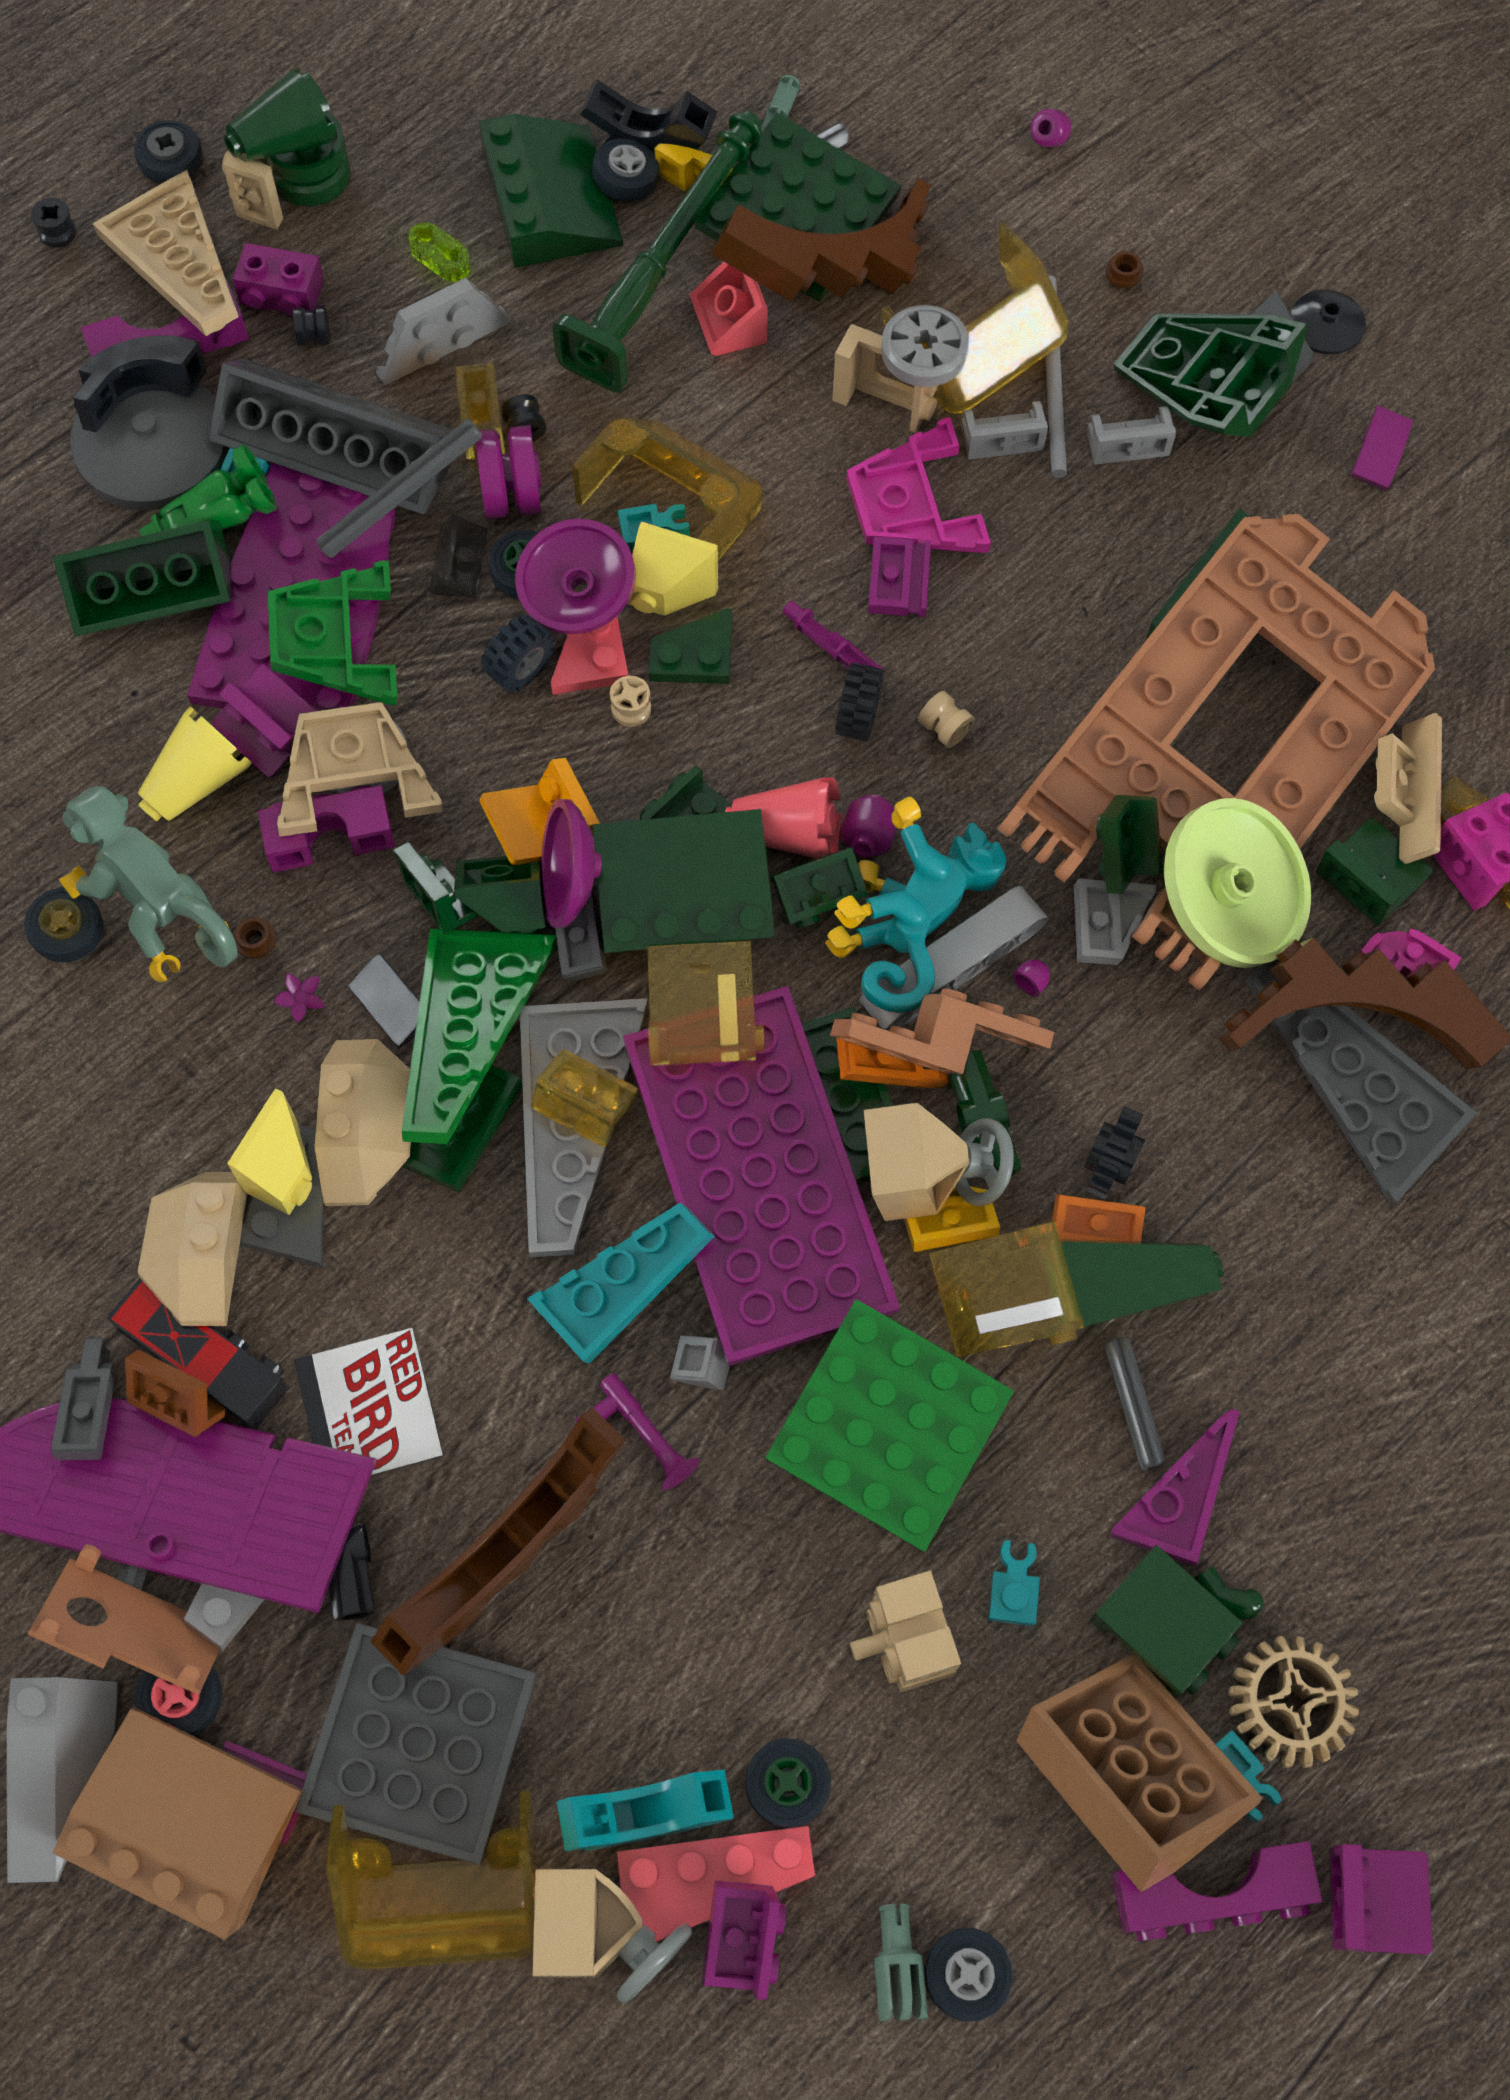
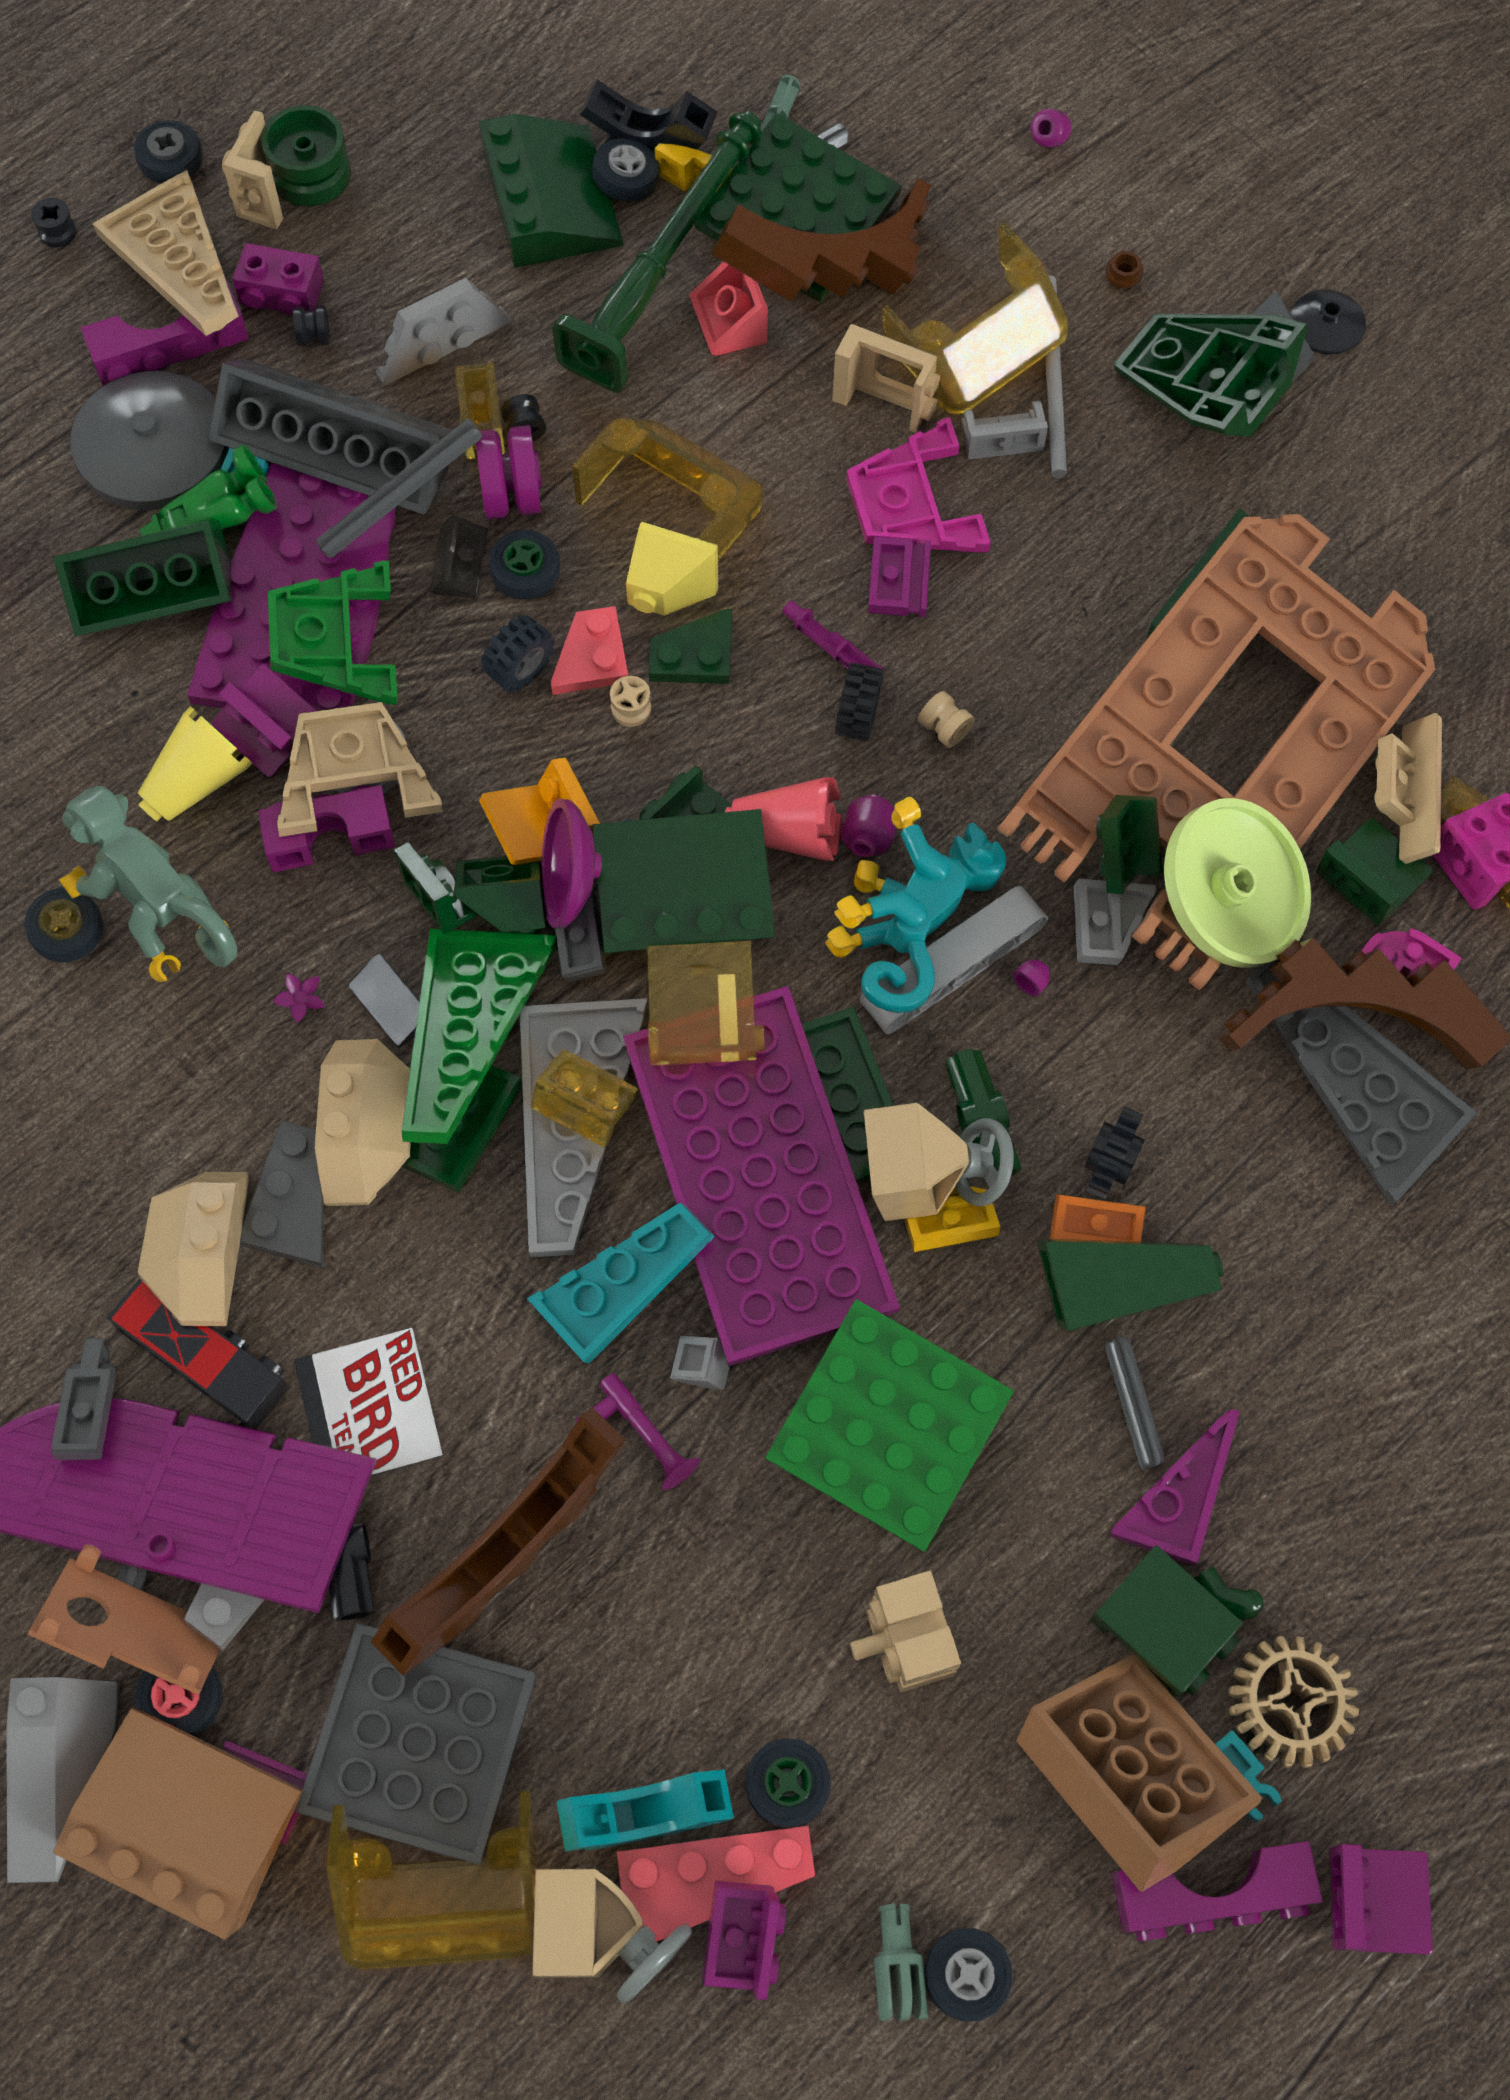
(136, 367): black arch -> none
(170, 1394): dark orange bracket -> none
(251, 927): reddish brown plate -> none
(273, 1158): light yellow slope -> none
(281, 120): dark green cone -> none
(435, 256): clear neon green beam -> none
(573, 555): magenta dish -> none
(631, 519): teal plate -> none
(818, 887): dark green bracket -> none
(868, 1065): orange hinge -> none
(921, 366): light grey wheel -> none
(943, 1032): nougat bracket -> none
(1007, 1290): clear yellow door -> none
(1014, 1593): teal plate -> none
(1131, 438): light grey hinge -> none
(1381, 448): magenta slope -> none

